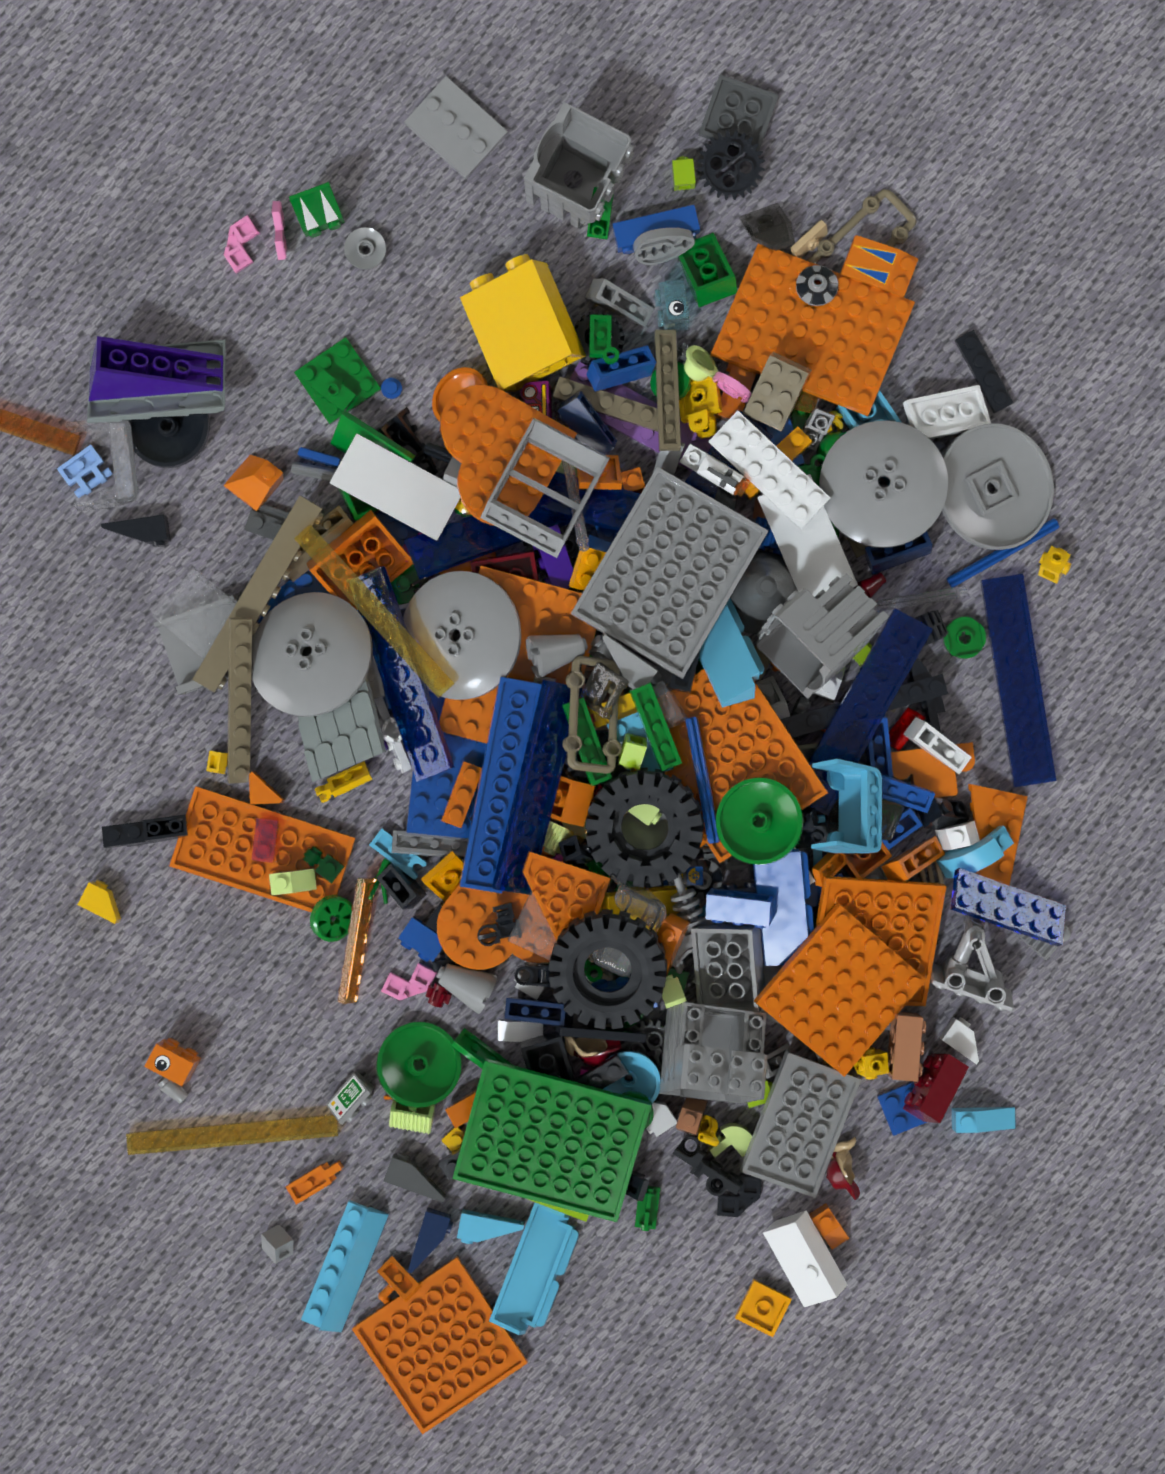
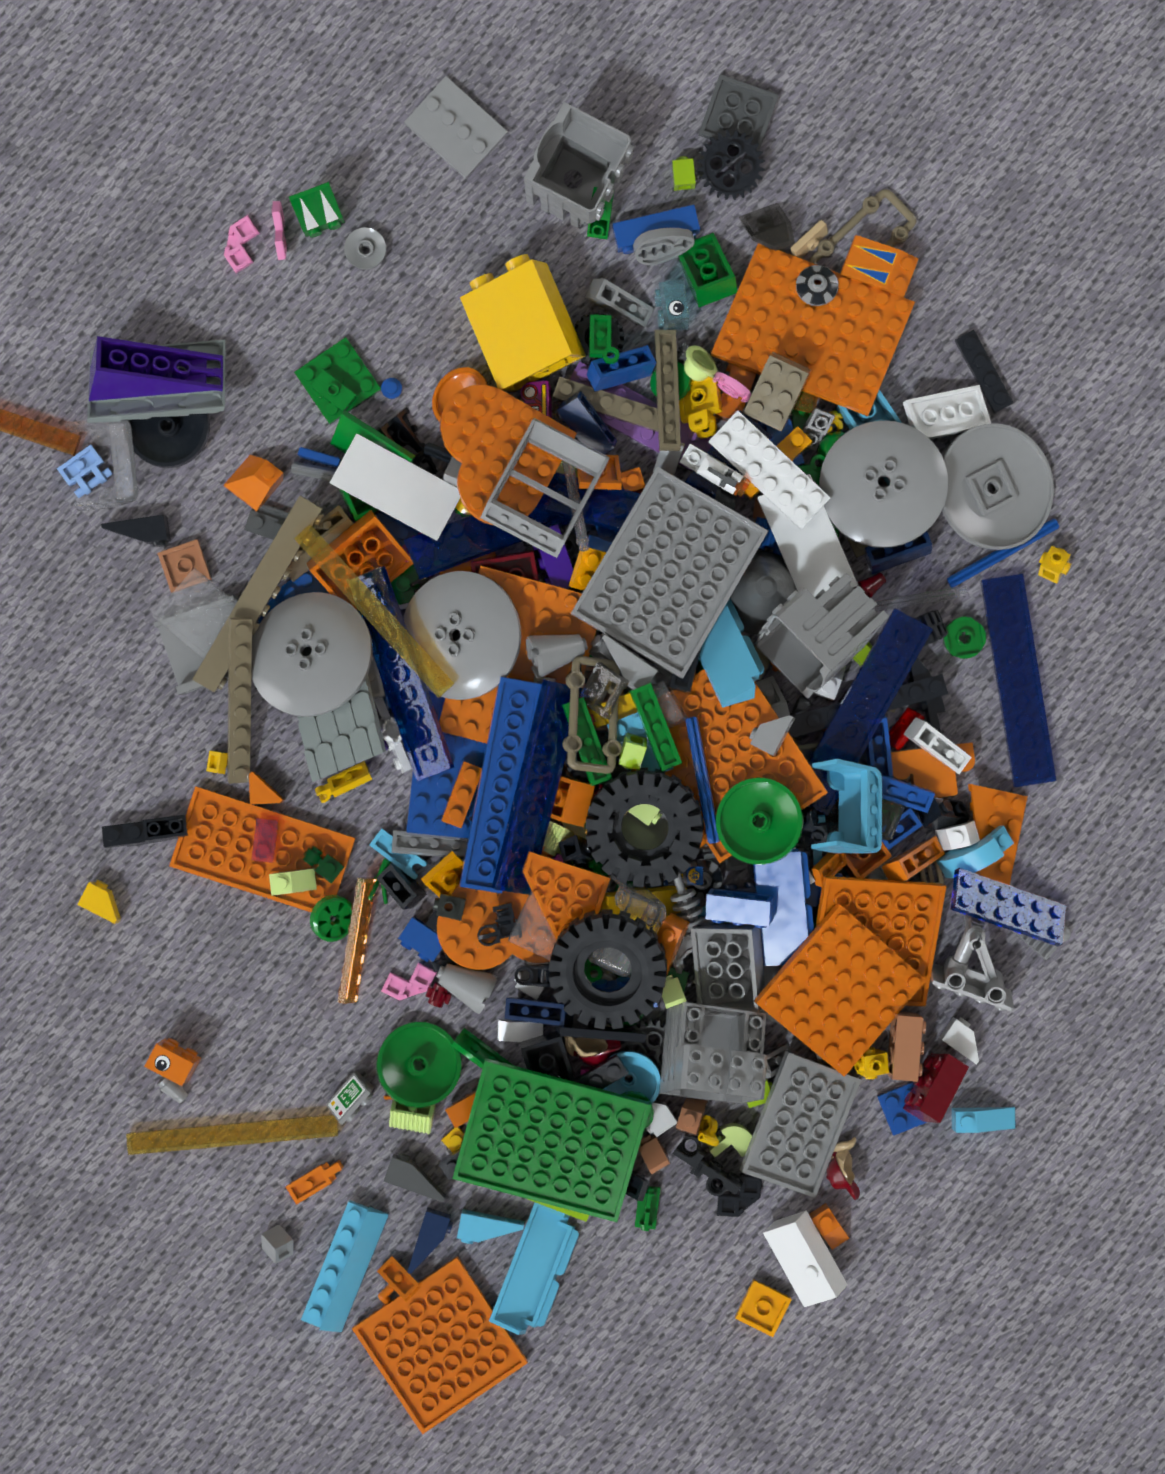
(181, 560): none -> nougat plate
(458, 906): none -> pearl dark grey brick
(653, 1153): none -> nougat slope
(771, 734): none -> light grey slope

